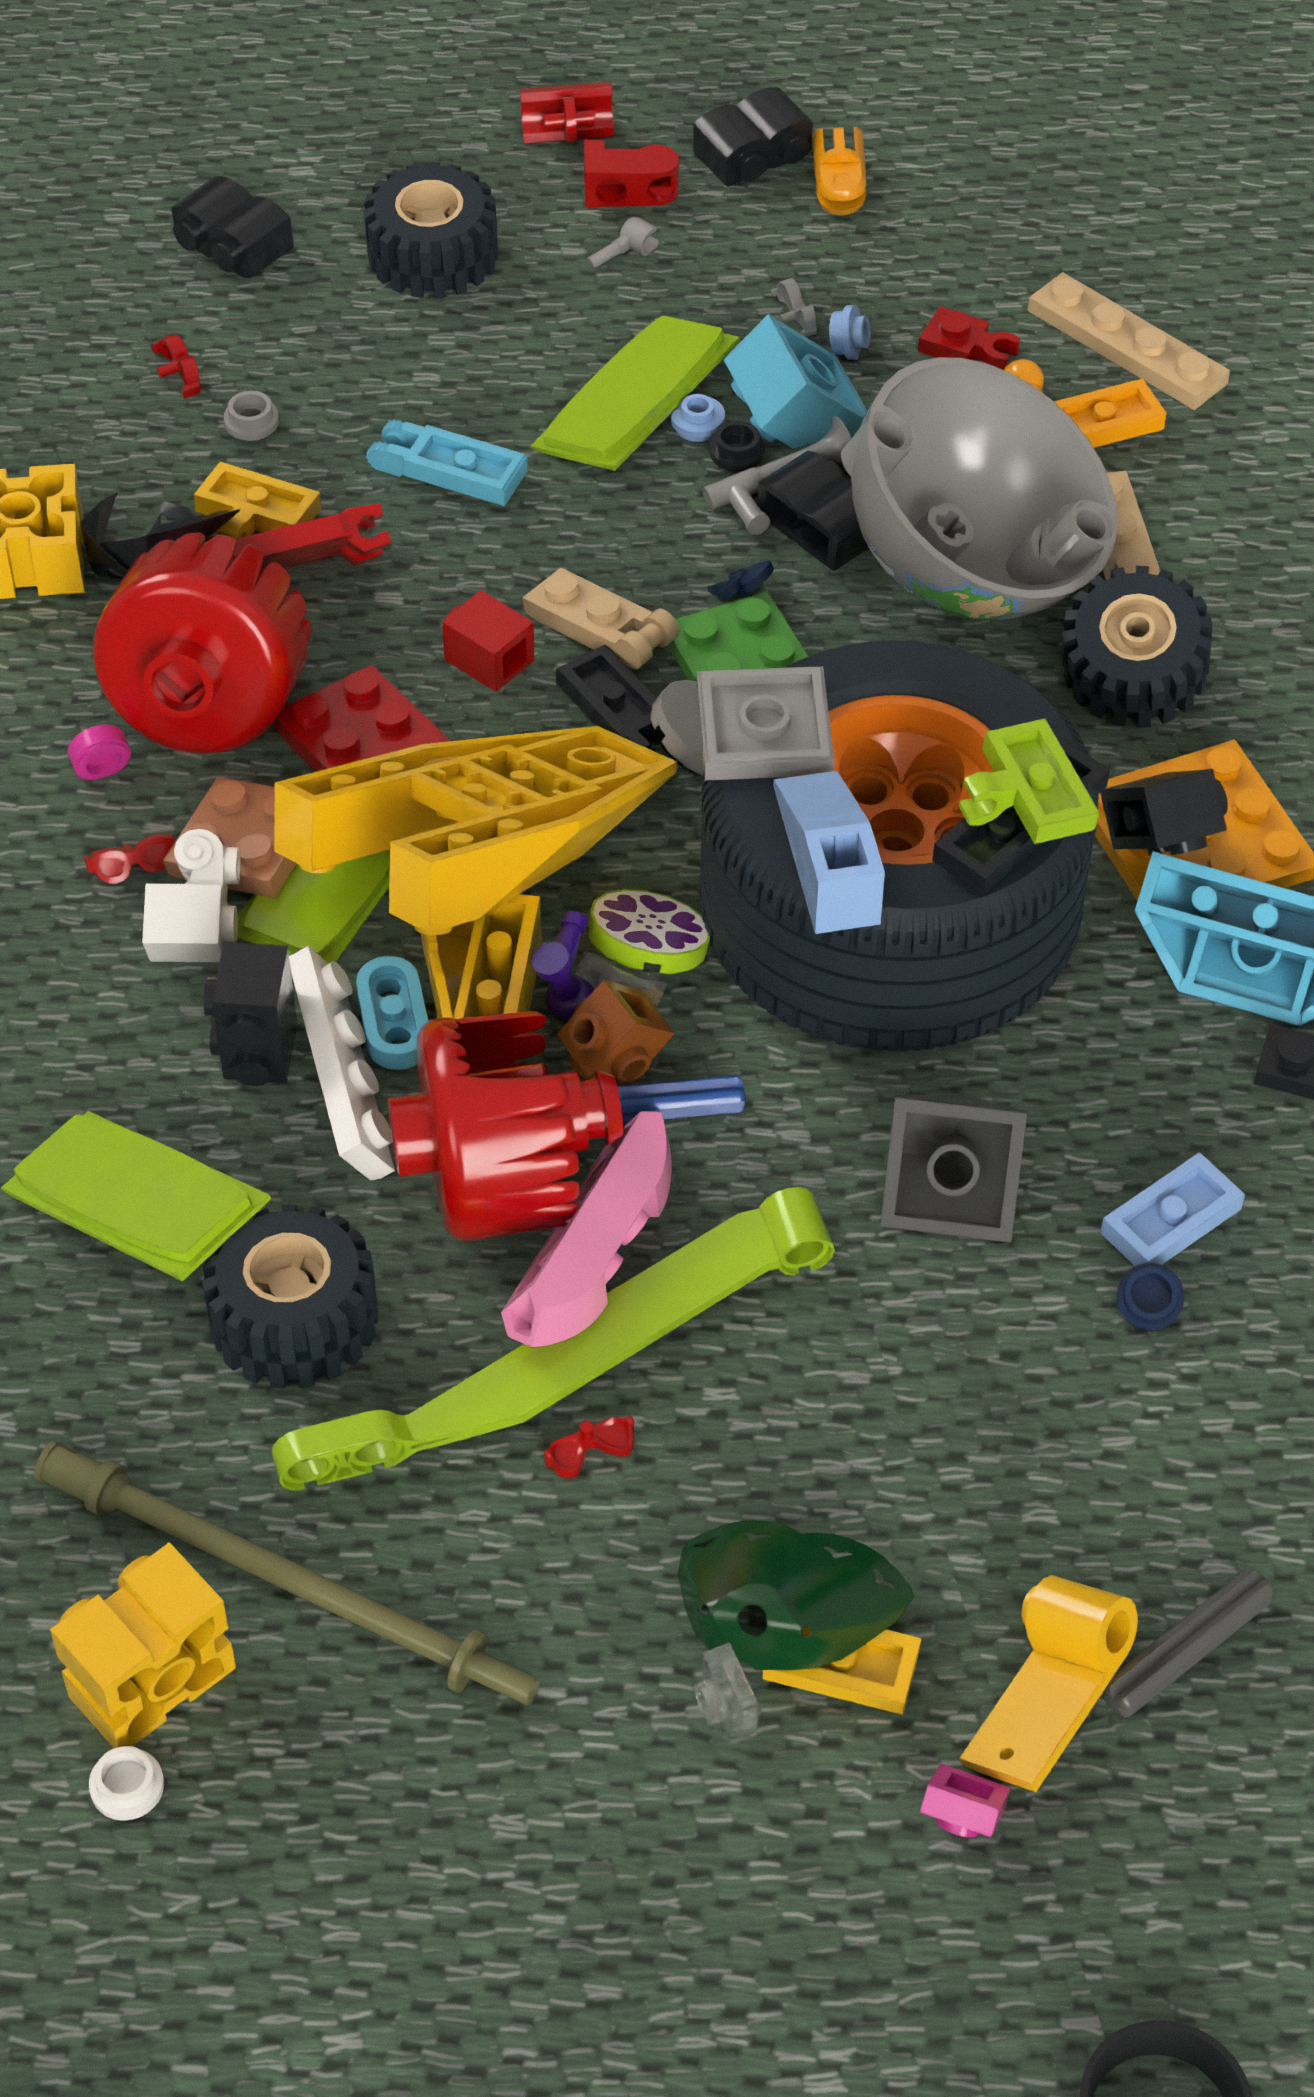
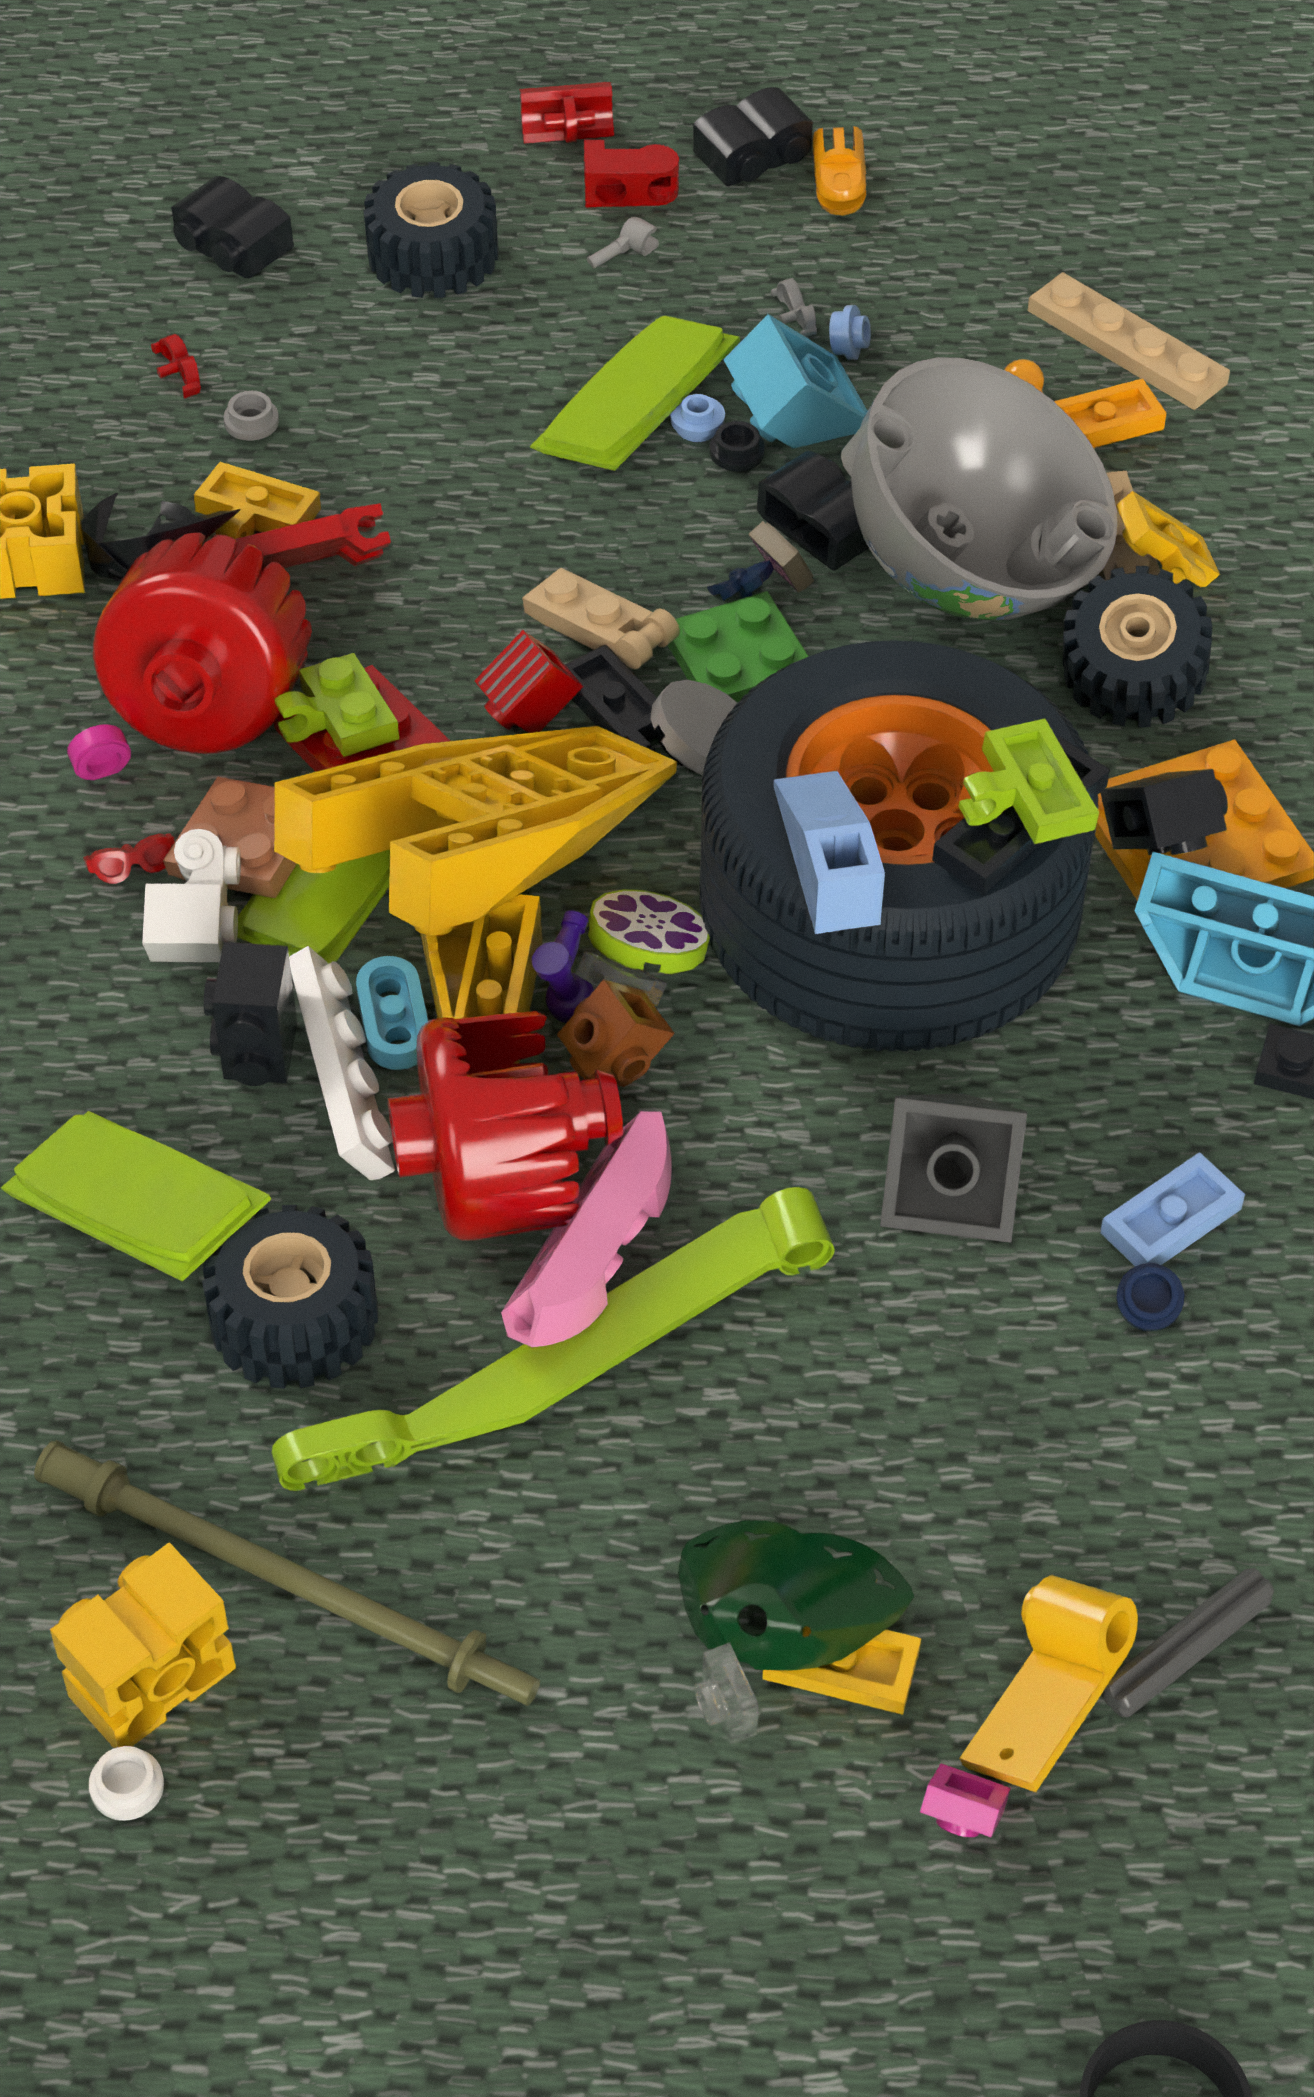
(341, 700): none -> lime plate
(448, 461): medium azure hinge -> none
(488, 640): red brick -> none
(527, 685): none -> red brick
(610, 1436): red piece -> none
(683, 1097): blue axle -> none
(739, 487): light grey piece -> none
(764, 723): light grey tile -> none
(783, 556): none -> dark tan tile
(967, 337): red plate -> none
(1166, 539): none -> yellow plate

